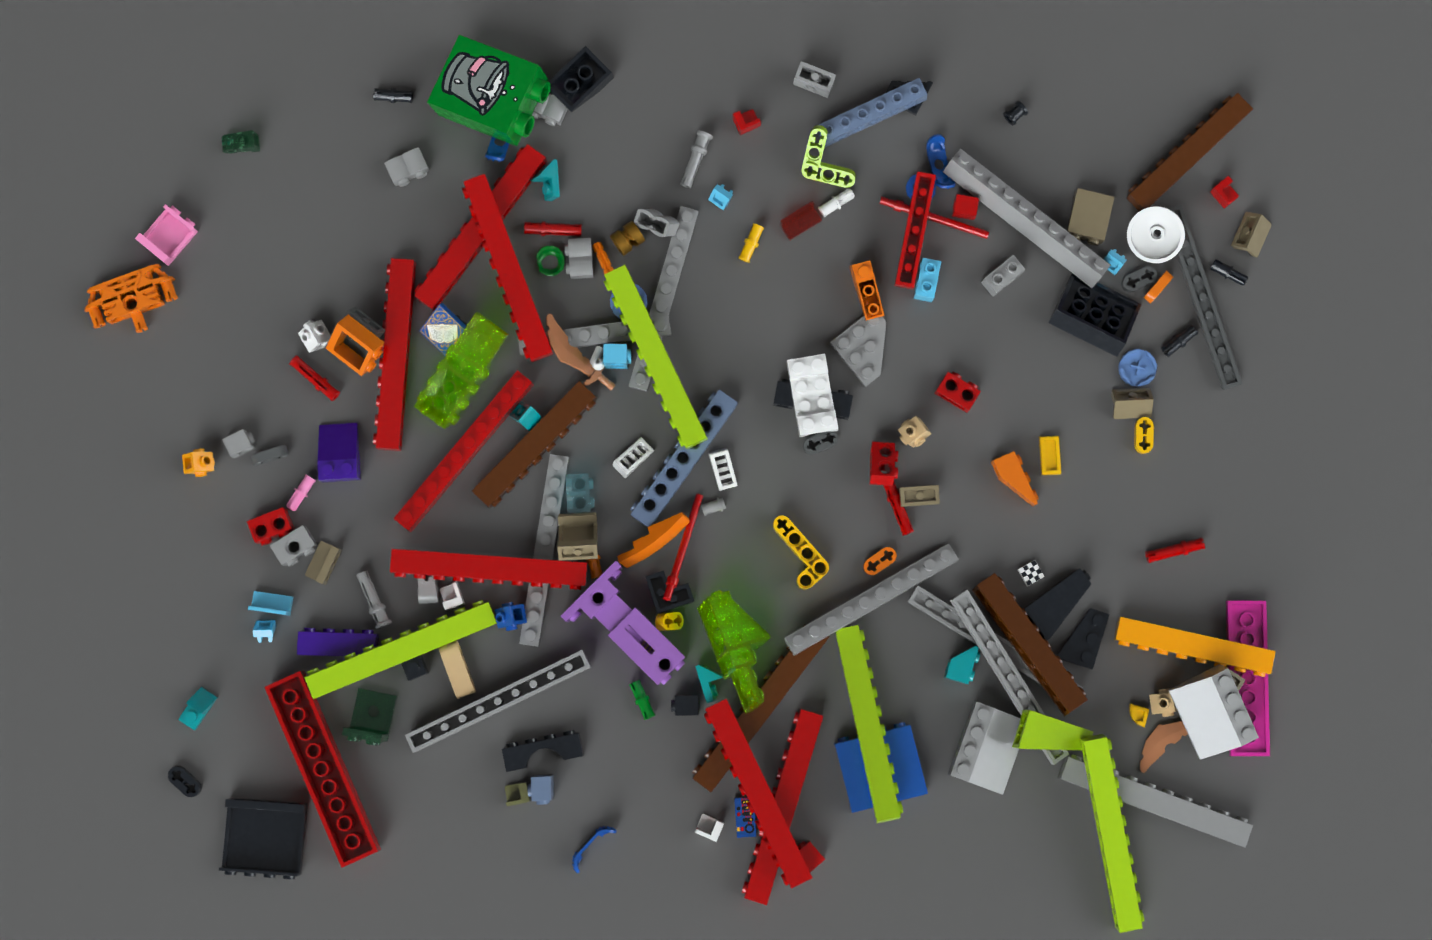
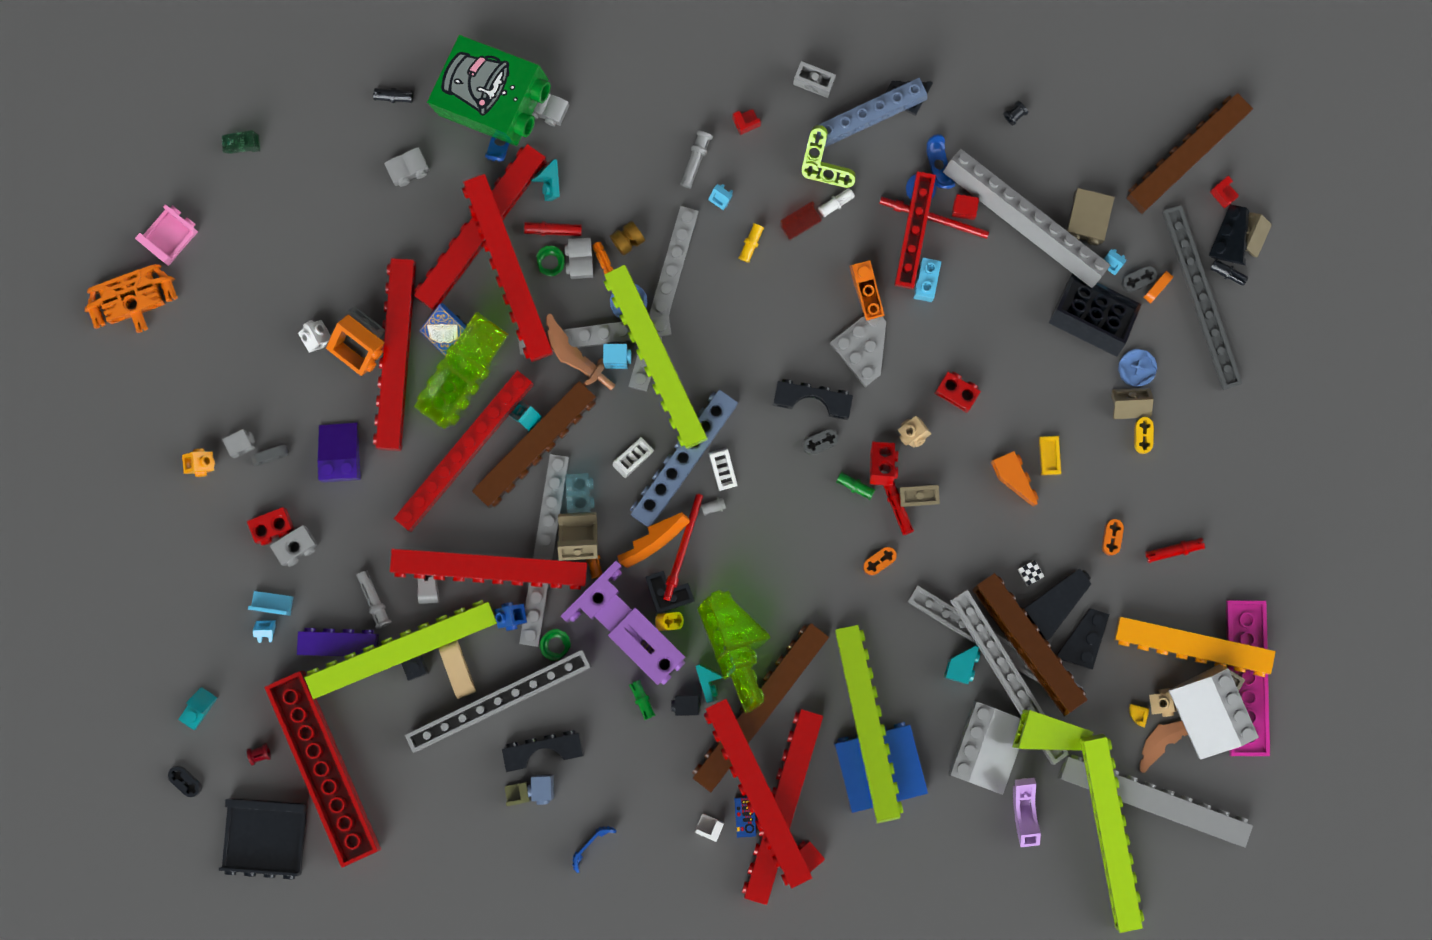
(258, 754): none -> dark red bush
(299, 364): red pin -> none
(300, 493): bright pink axle -> none
(323, 562): dark tan panel -> none
(363, 725): clear green bracket -> none
(452, 596): white panel -> none
(555, 633): none -> green piece
(580, 79): black slope -> none
(596, 359): white arm -> none
(656, 222): light grey brick -> none
(797, 549): yellow beam -> none
(812, 395): white piece -> none
(855, 485): none -> green pin
(871, 599): light grey plate -> none
(1003, 275): light grey brick -> none
(1025, 812): none -> lavender arch
(1117, 538): none -> orange beam
(1146, 243): white dish -> none
(1179, 340): black pin -> none
(1231, 238): none -> black wing

